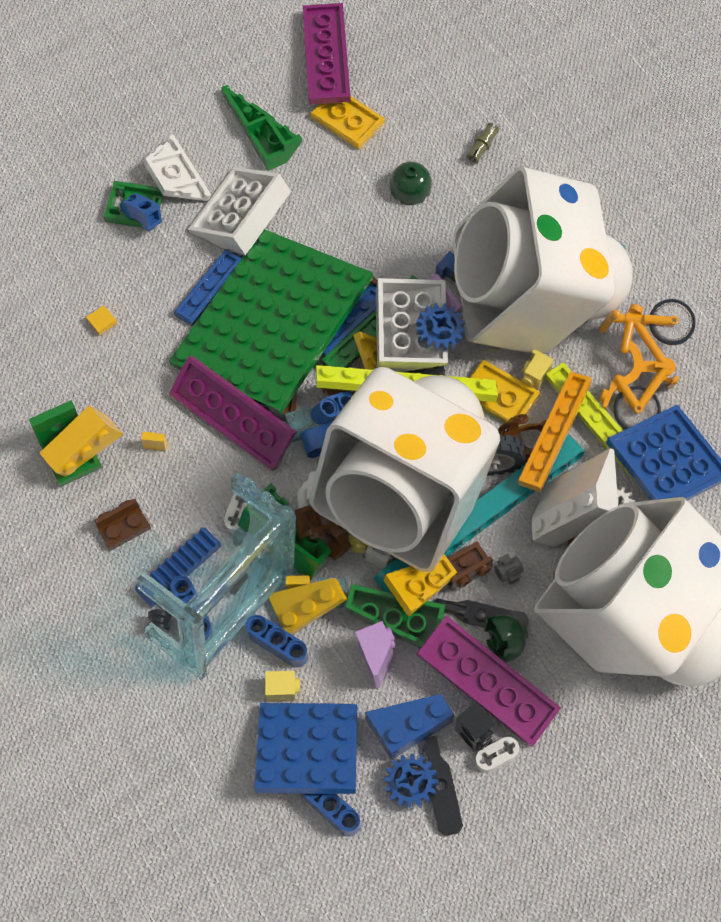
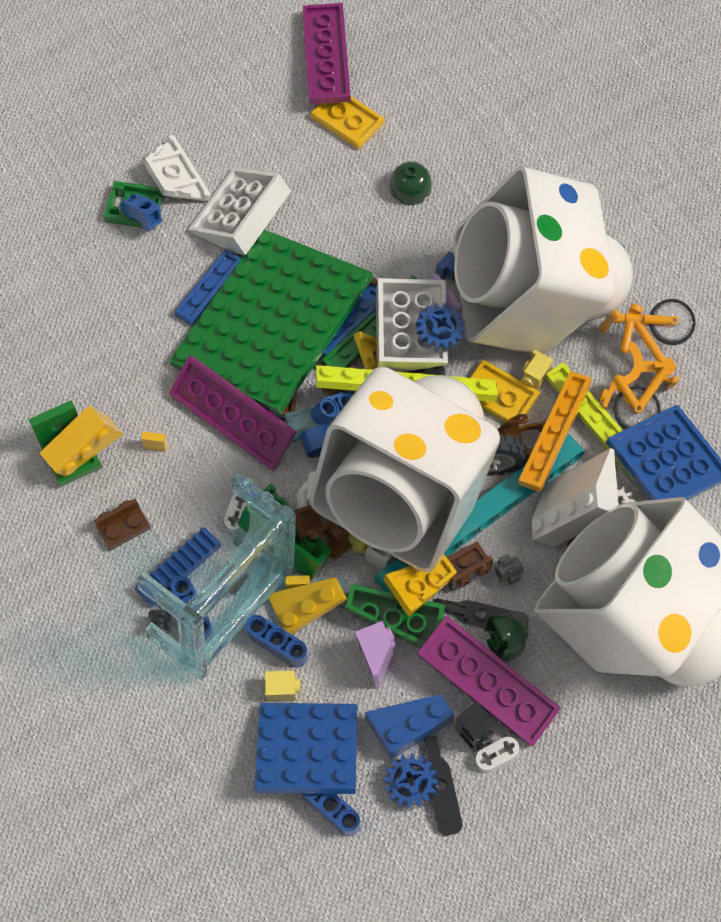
(101, 320): yellow tile -> none
(269, 138): green wedge -> none
(482, 142): olive pin -> none

